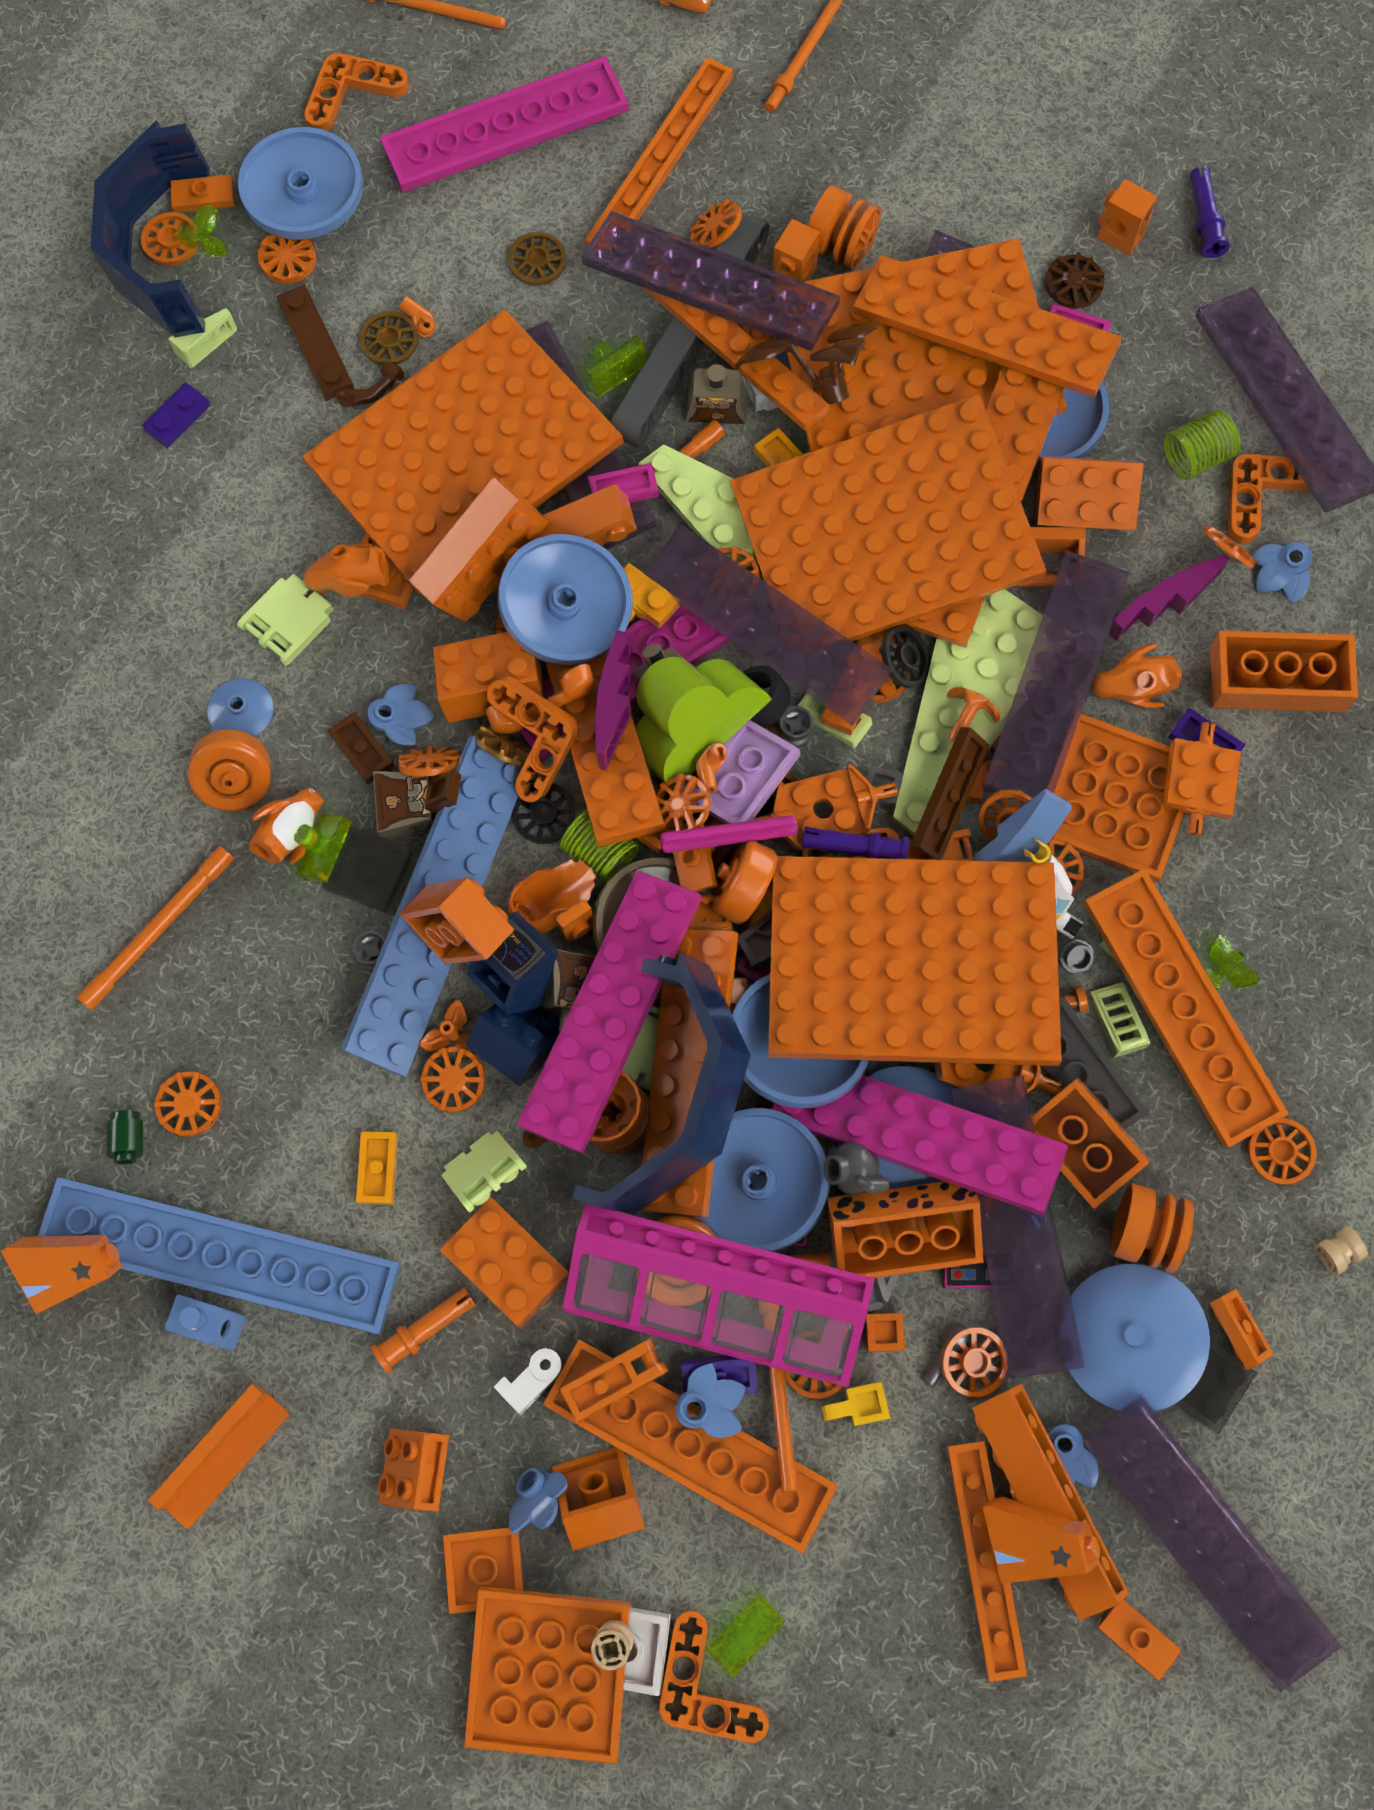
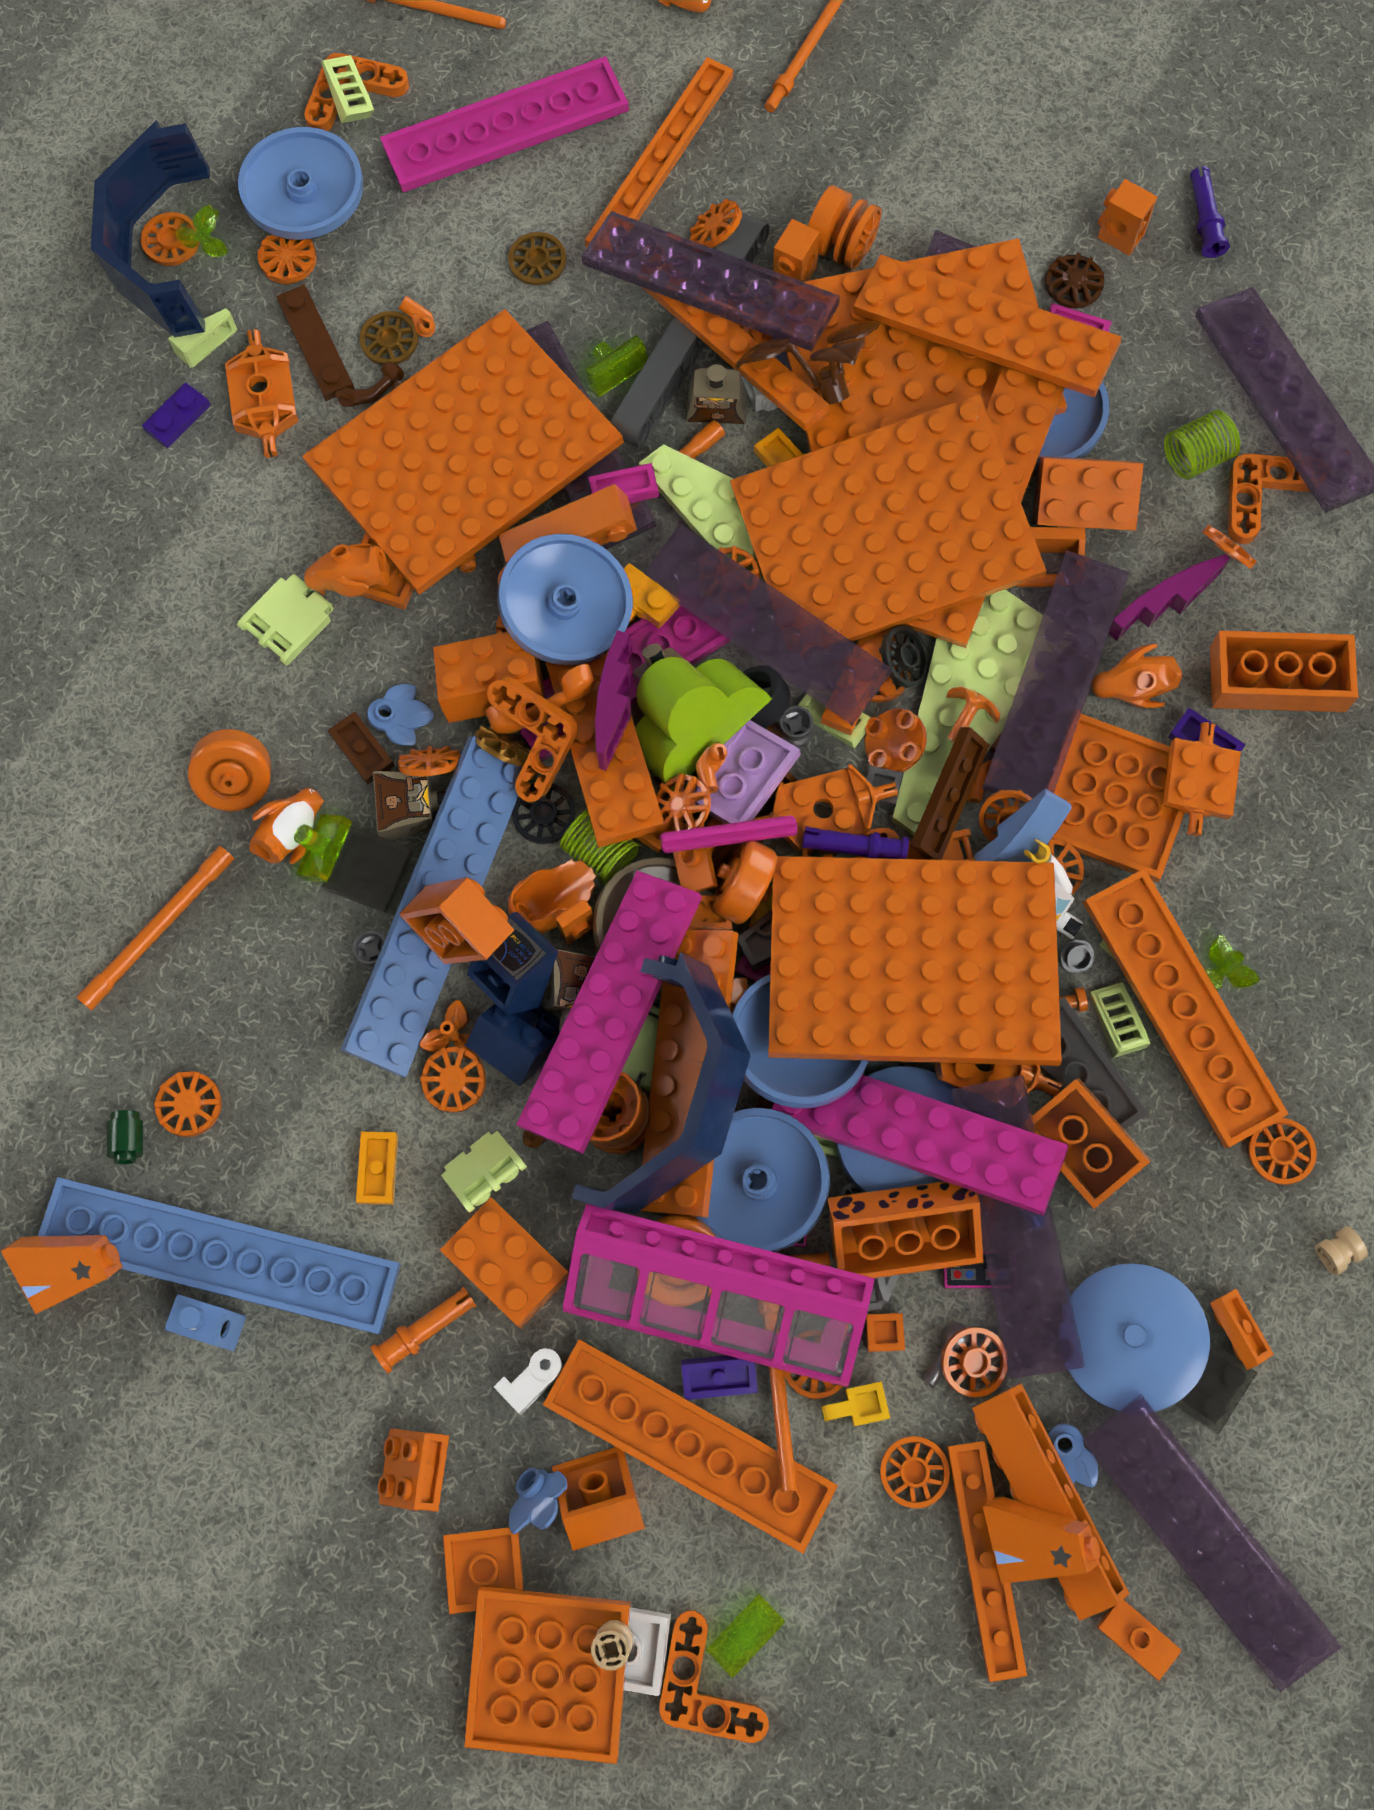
(198, 192): orange plate -> none
(220, 1456): orange panel -> none
(251, 717): medium blue dish -> none
(264, 412): none -> orange plate
(347, 113): none -> yellowish green slope
(442, 791): reddish brown tile -> none
(477, 549): orange brick -> none
(612, 1381): orange plate -> none
(716, 1401): medium blue plate -> none
(853, 1169): dark grey piece -> none
(895, 740): none -> orange dish
(915, 1472): none -> orange wheel
(1160, 1229): orange wheel -> none
(1281, 572): medium blue plate -> none

